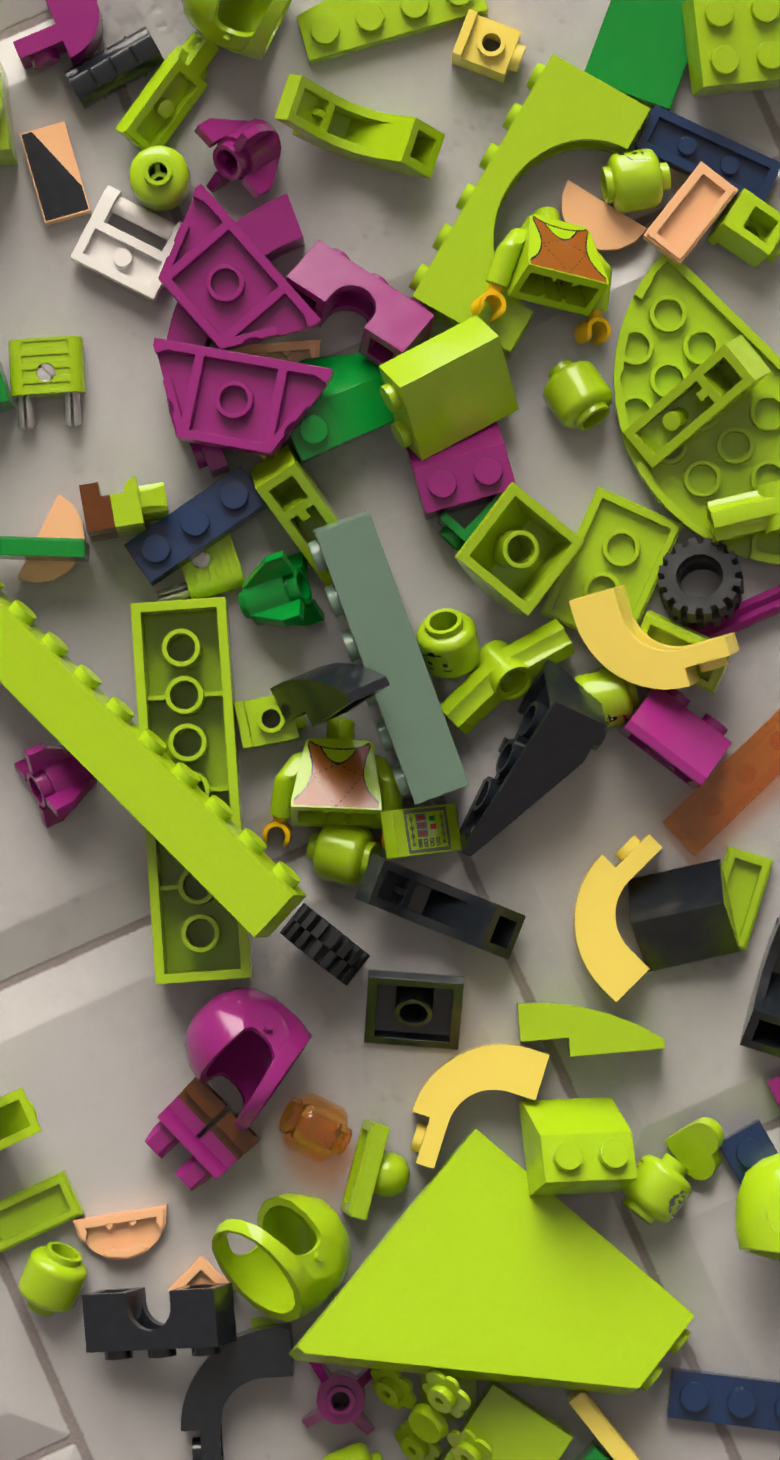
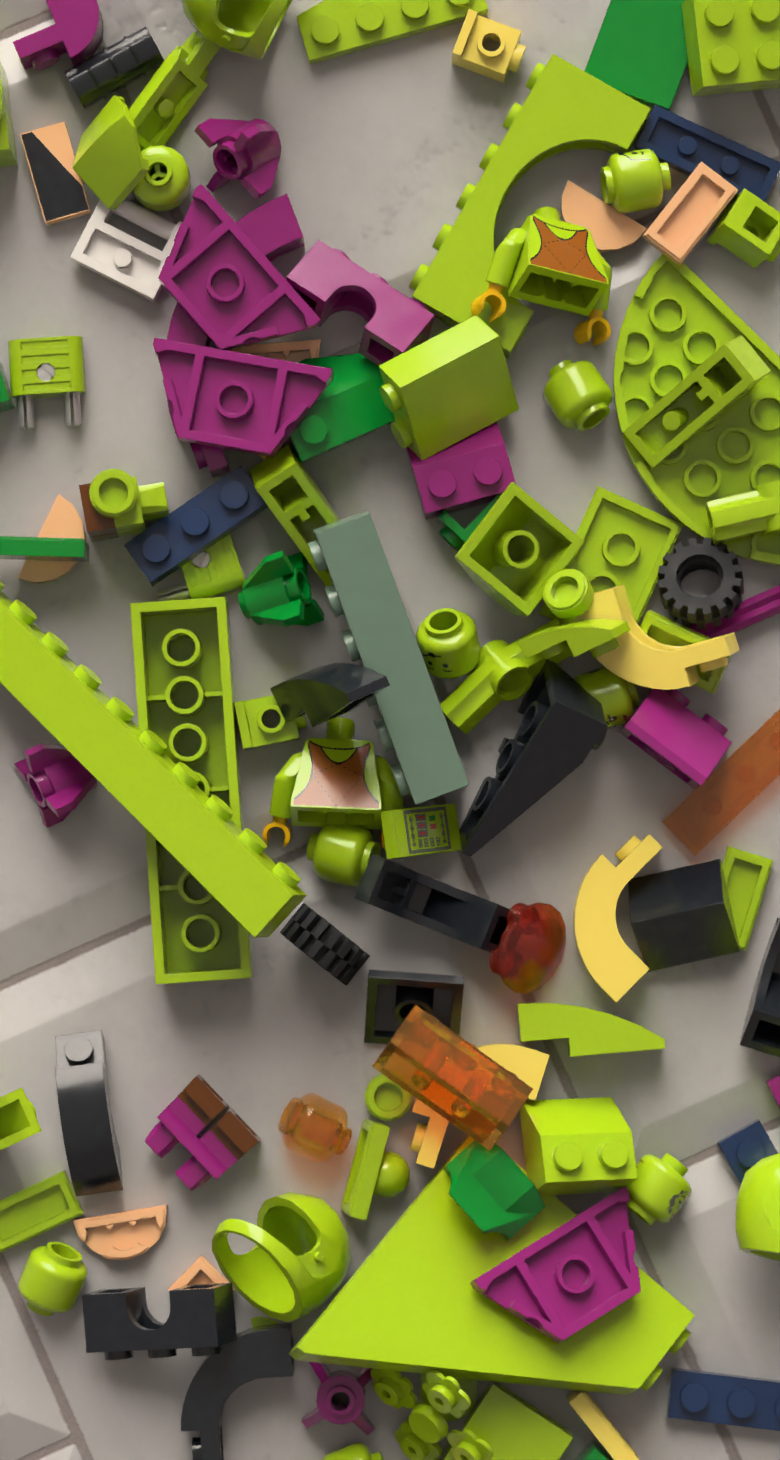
(87, 1113): none -> black arch
(111, 154): none -> lime slope
(113, 493): none -> lime tile
(247, 1041): magenta piece -> none
(356, 132): lime arch -> none
(386, 1099): none -> lime tile
(452, 1077): none -> clear orange brick
(493, 1190): none -> green slope
(529, 947): none -> clear red dish
(568, 593): none -> lime tile
(570, 1272): none -> magenta wing
(578, 636): none -> lime slope
(698, 1147): lime tile -> none

